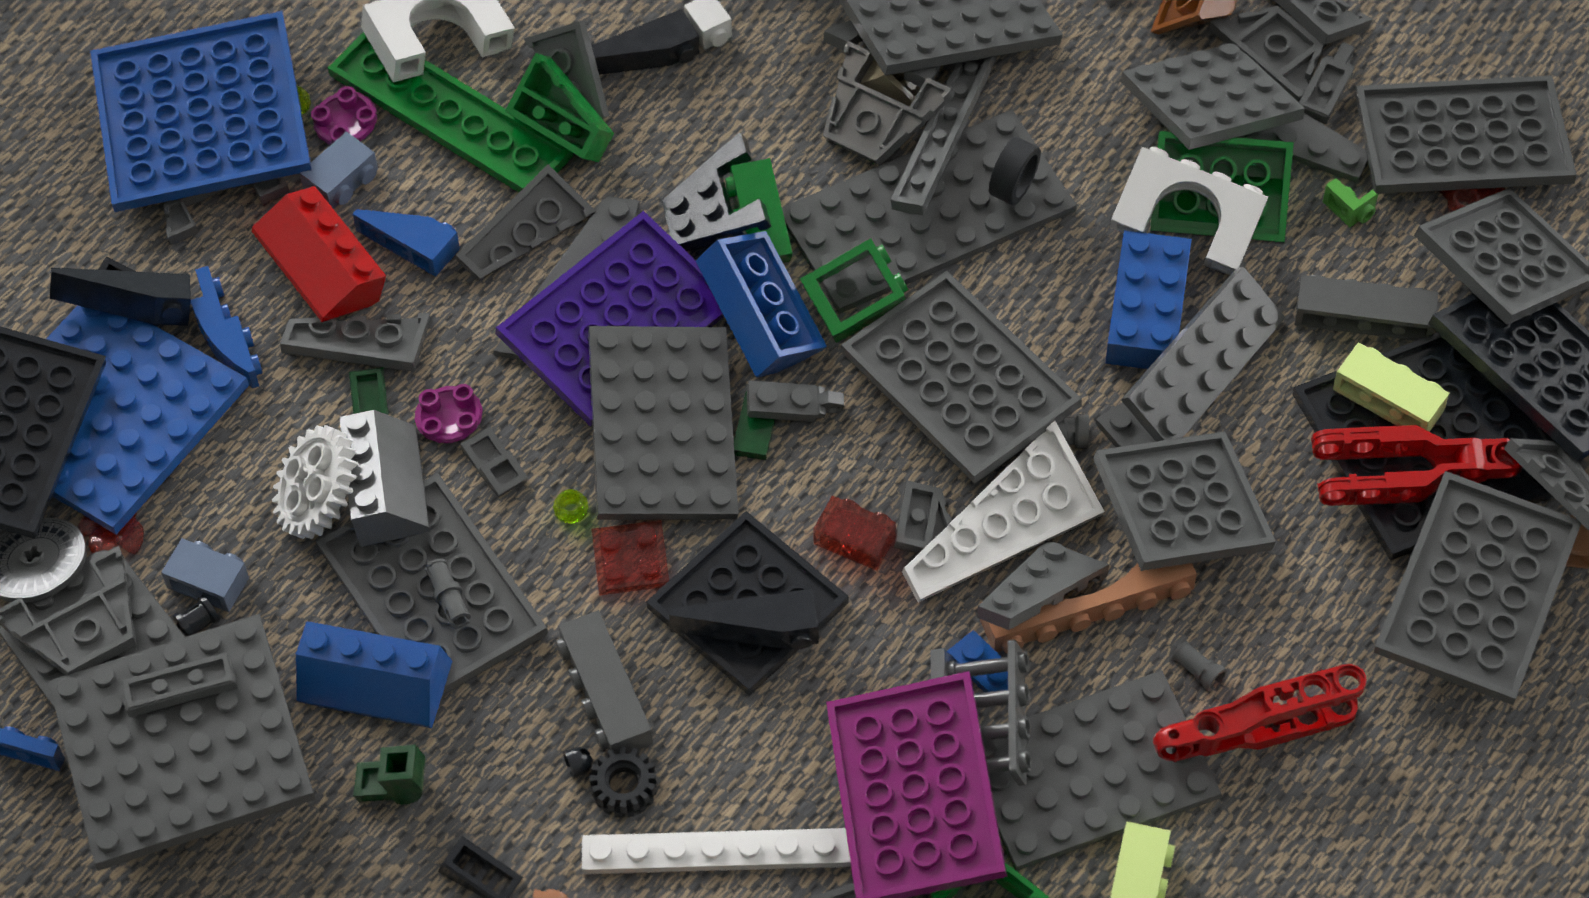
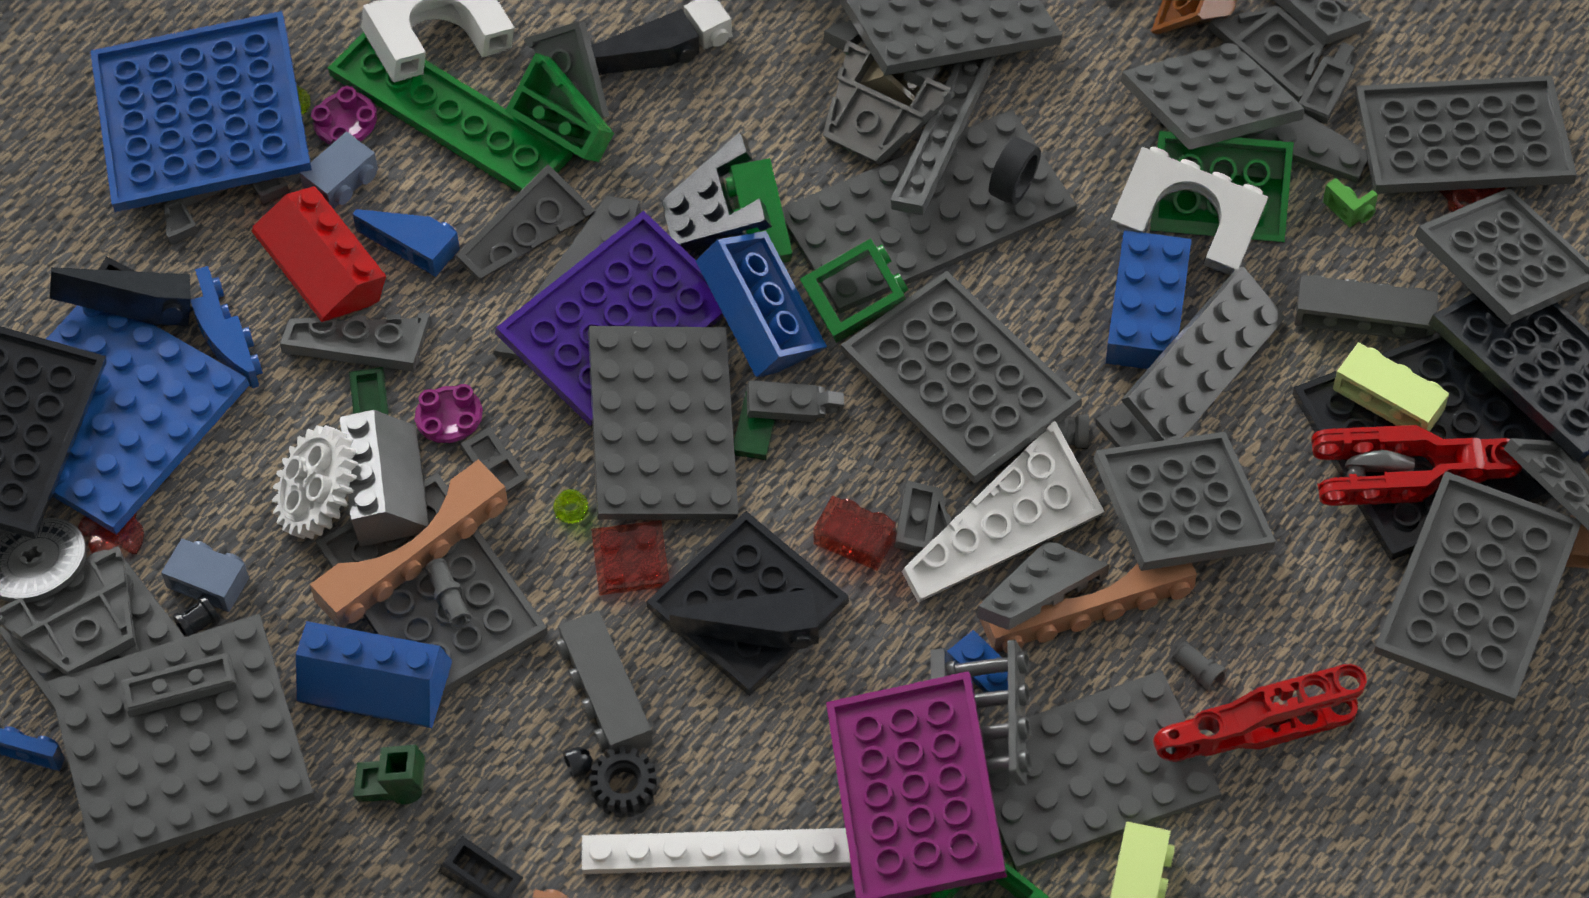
(356, 586): none -> nougat arch
(1379, 462): none -> dark grey arm

